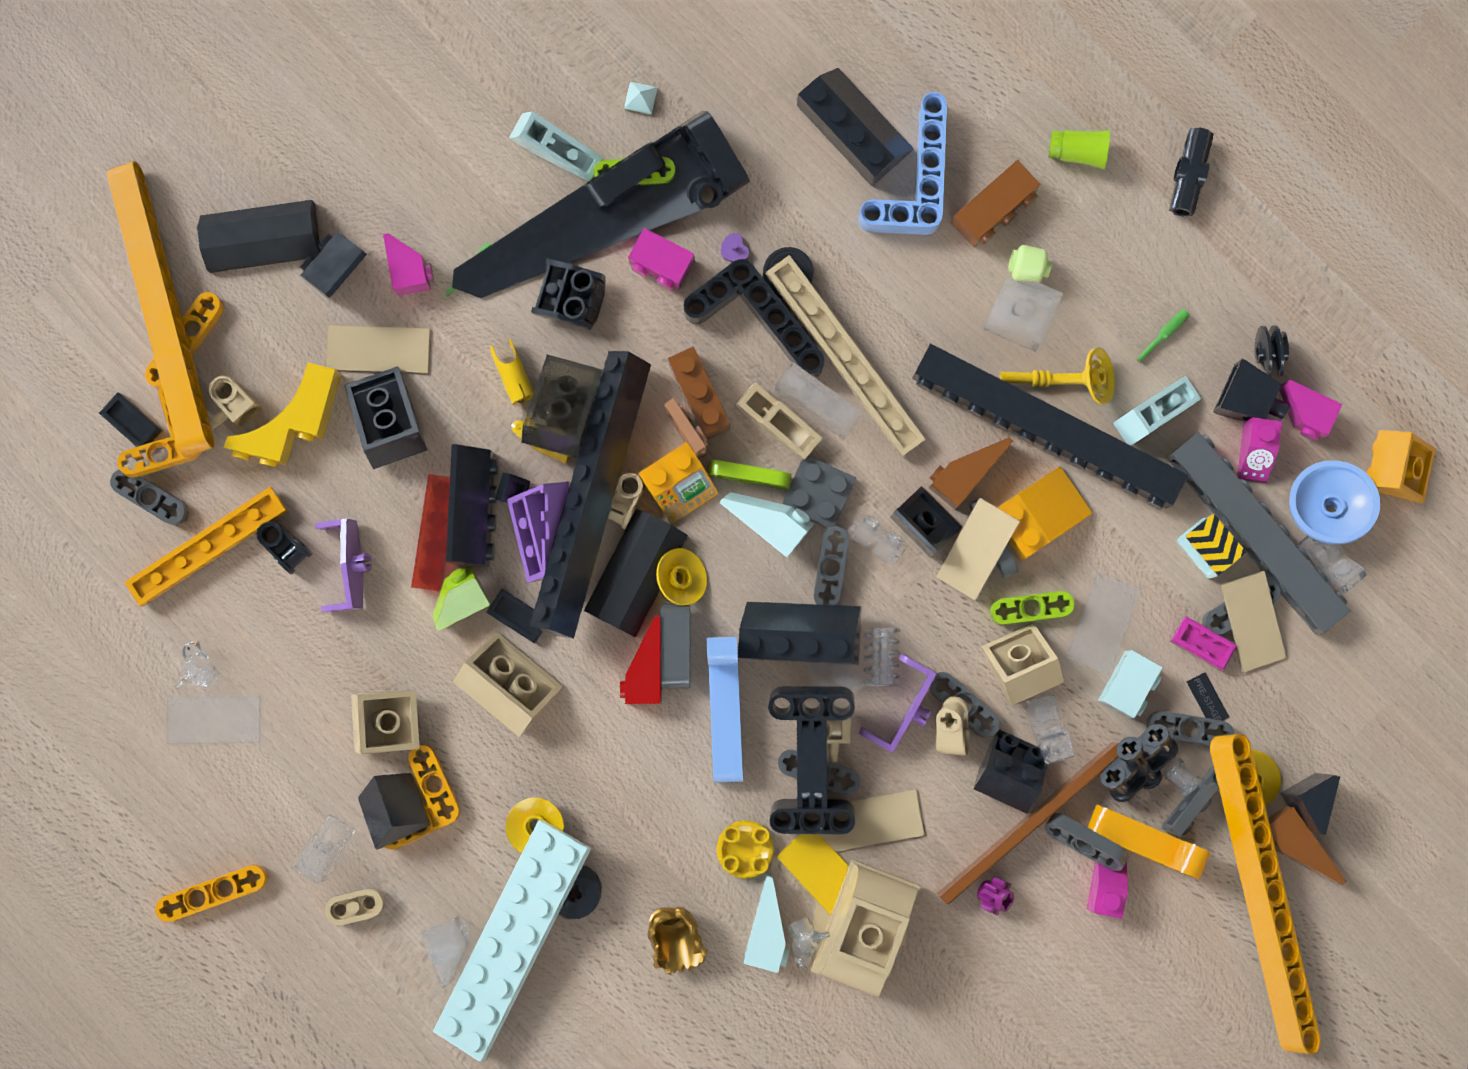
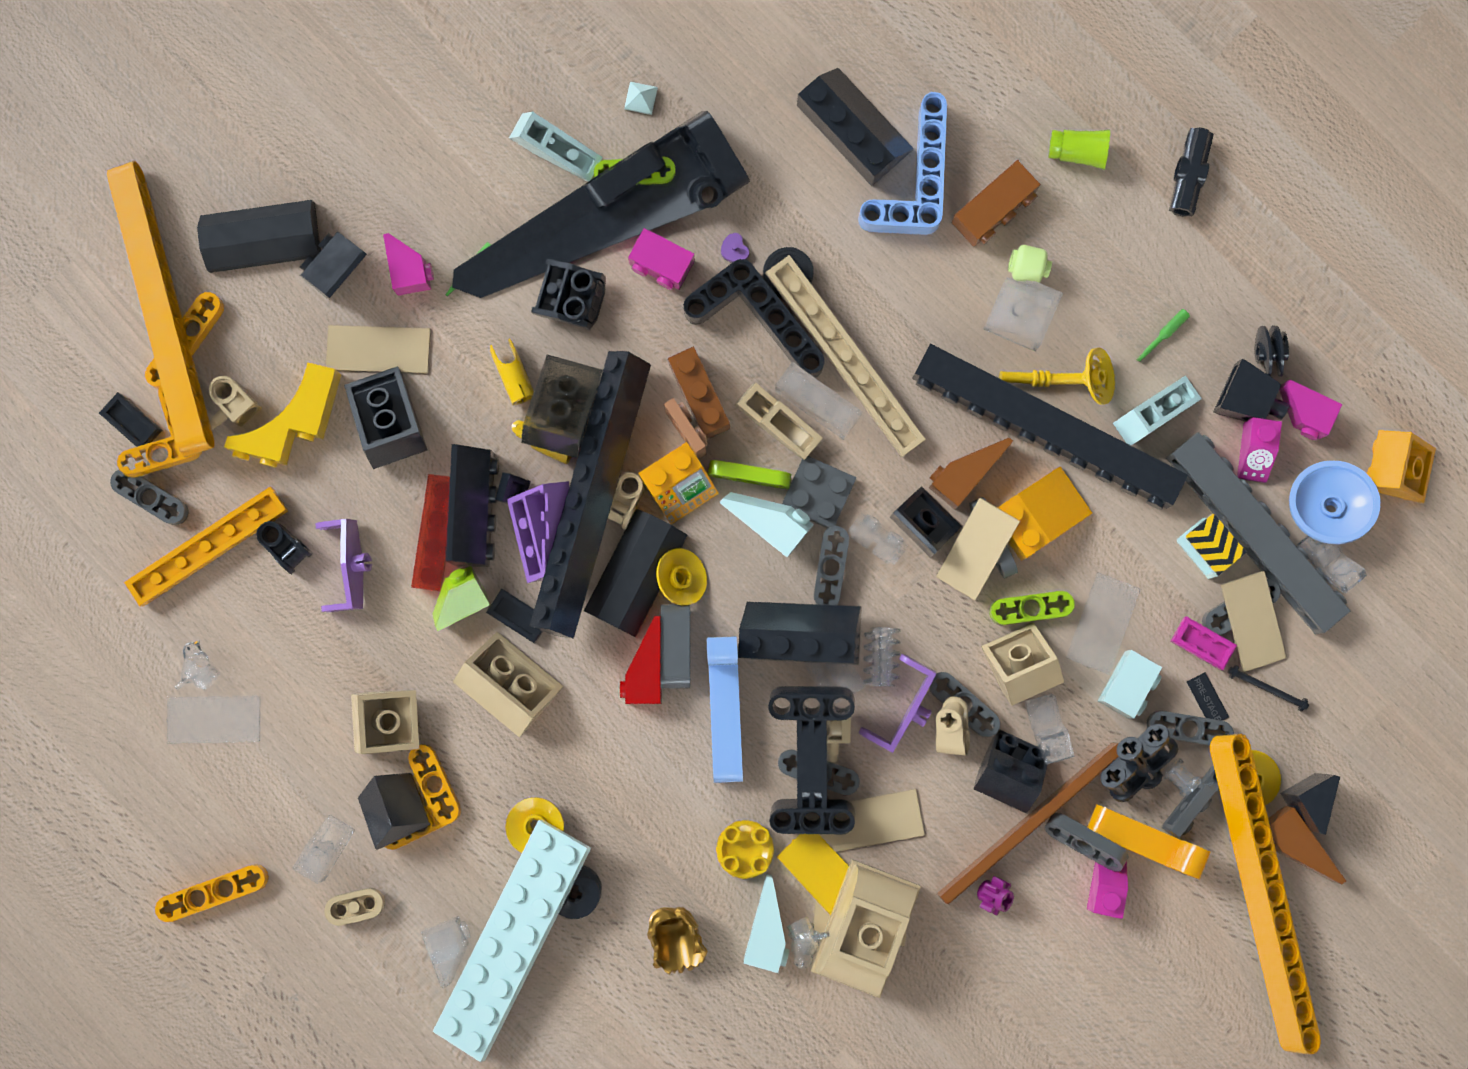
(1302, 704): none -> black axle

